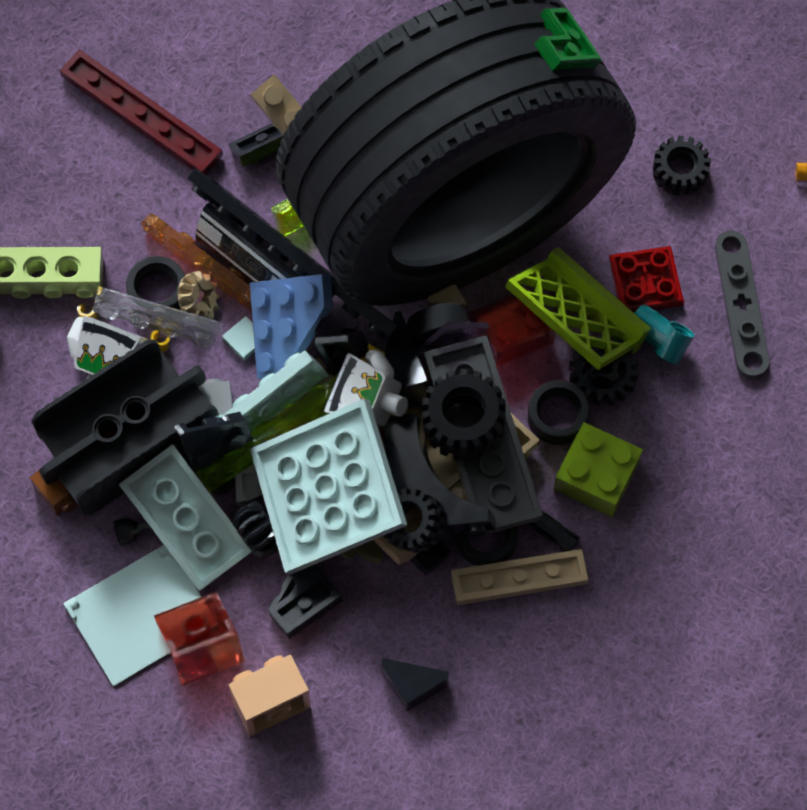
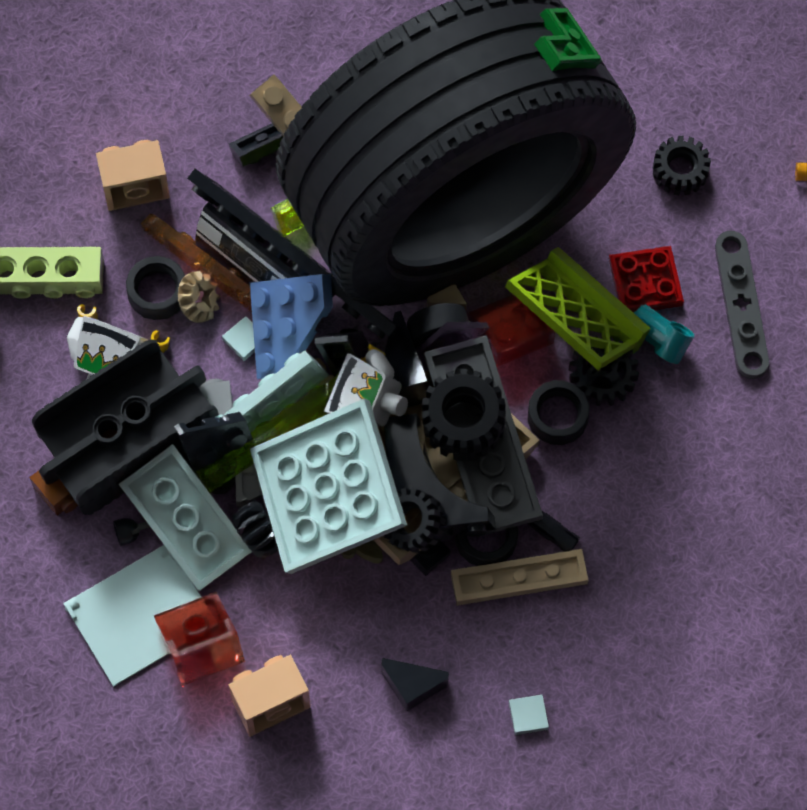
(133, 174): none -> light nougat brick
(141, 112): dark red plate -> none
(155, 316): clear plate -> none
(303, 600): black wing -> none
(528, 714): none -> light aqua tile
(597, 469): lime brick -> none

